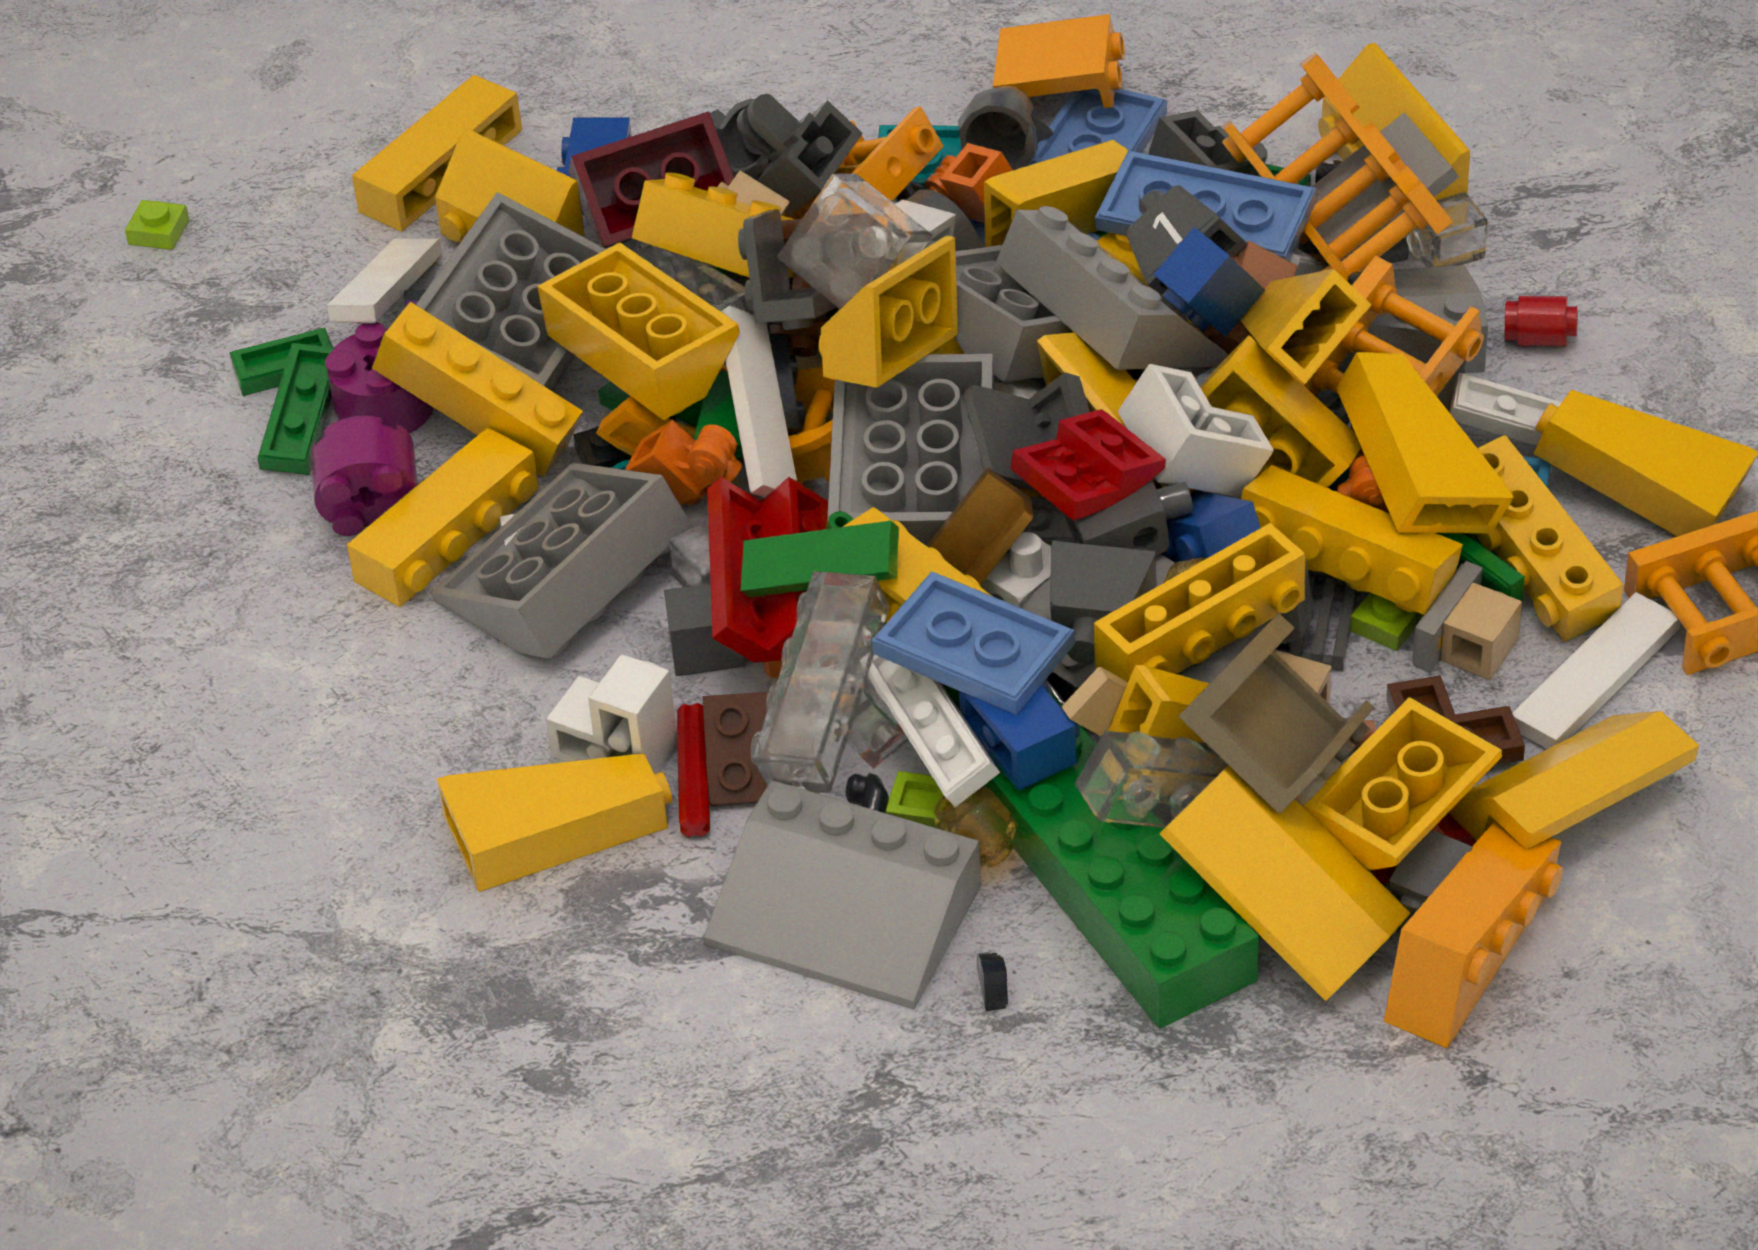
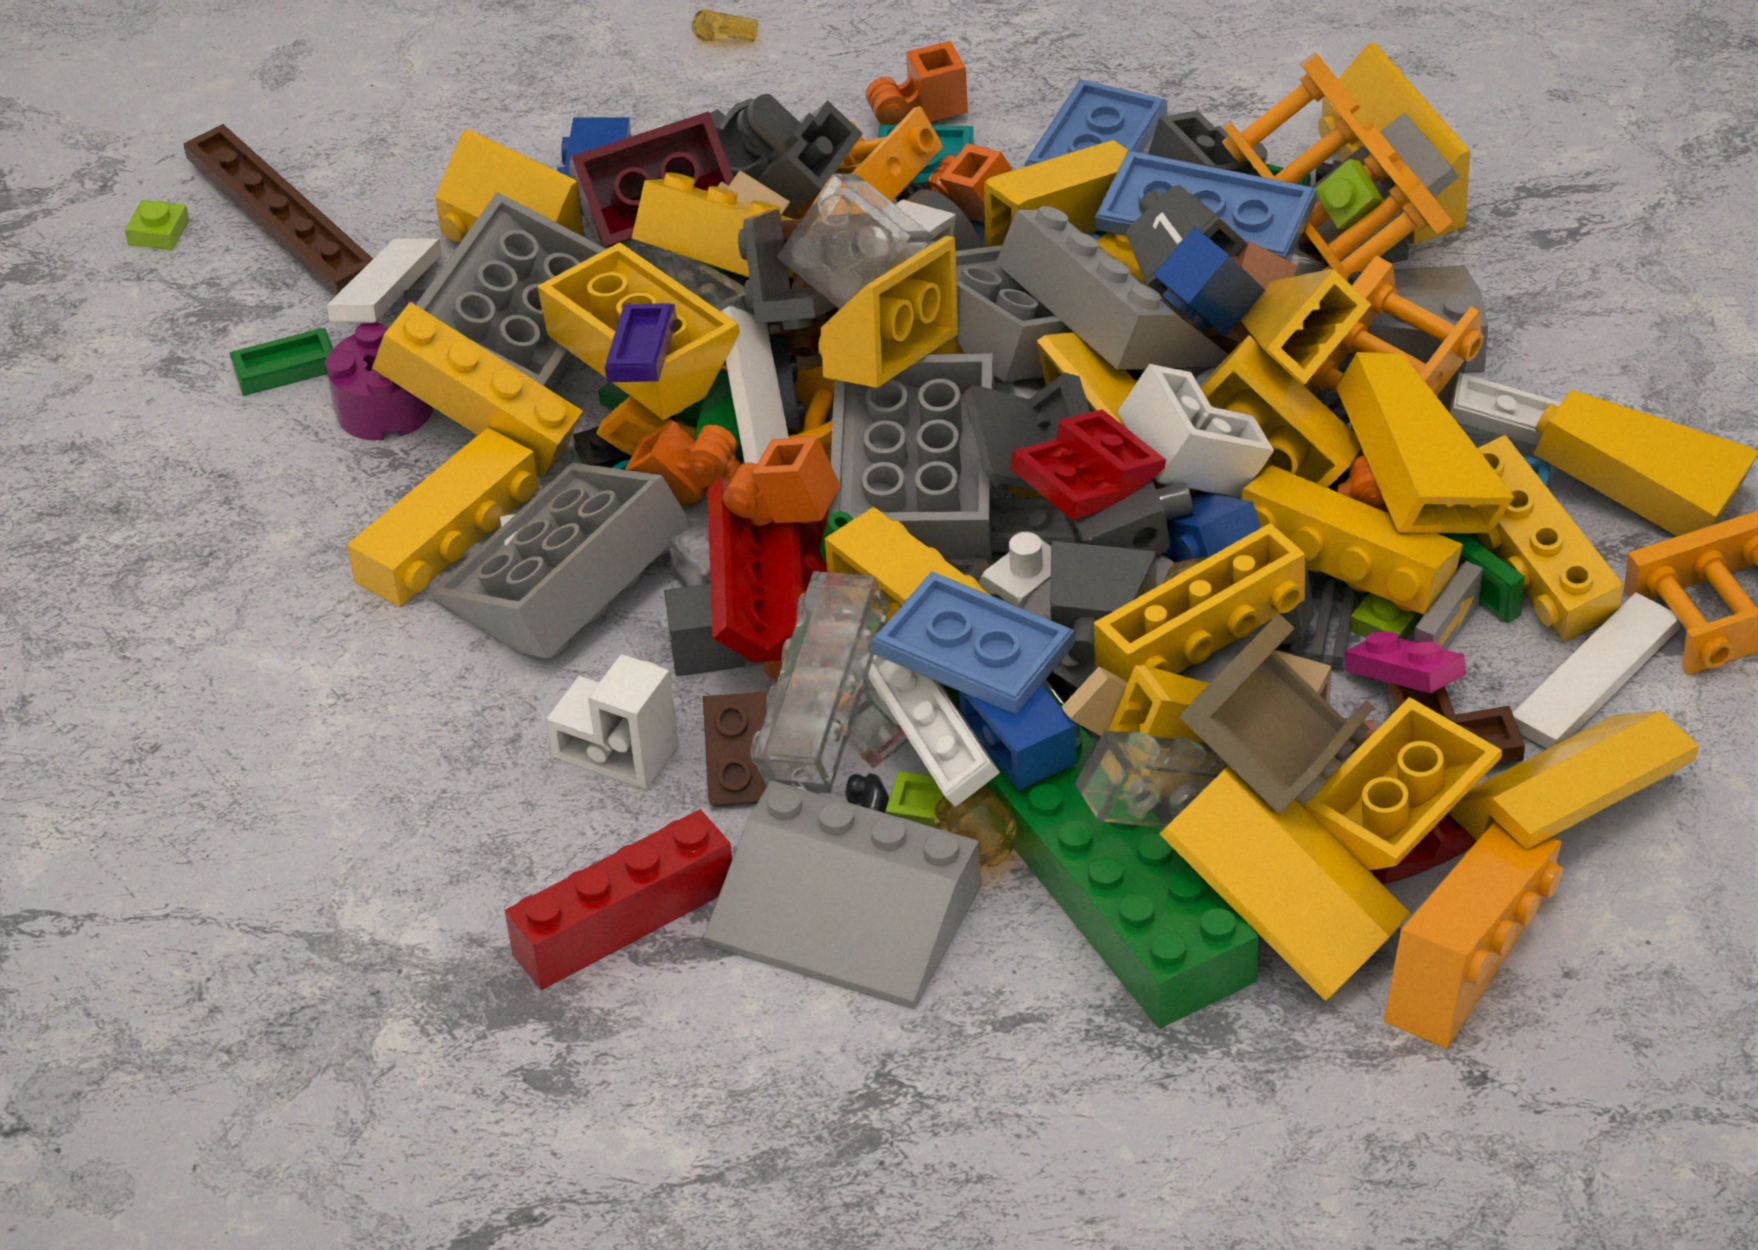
(277, 207): none -> reddish brown plate
(297, 411): green tile -> none
(361, 471): magenta brick -> none
(407, 173): yellow brick -> none
(550, 813): yellow slope -> none
(619, 899): none -> red brick
(640, 343): none -> dark purple tile
(692, 771): red axle -> none
(713, 26): none -> clear yellow arm
(785, 485): none -> orange brick
(788, 560): green tile -> none
(933, 82): none -> orange brick
(983, 526): pearl gold panel -> none
(992, 980): black tile -> none
(1004, 122): dark grey piece -> none
(1061, 57): light orange panel -> none
(1348, 194): none -> lime plate
(1405, 662): none -> dark pink plate
(1425, 869): dark grey brick -> none
(1459, 242): clear brick -> none
(1481, 631): tan brick -> none
(1540, 320): red brick -> none

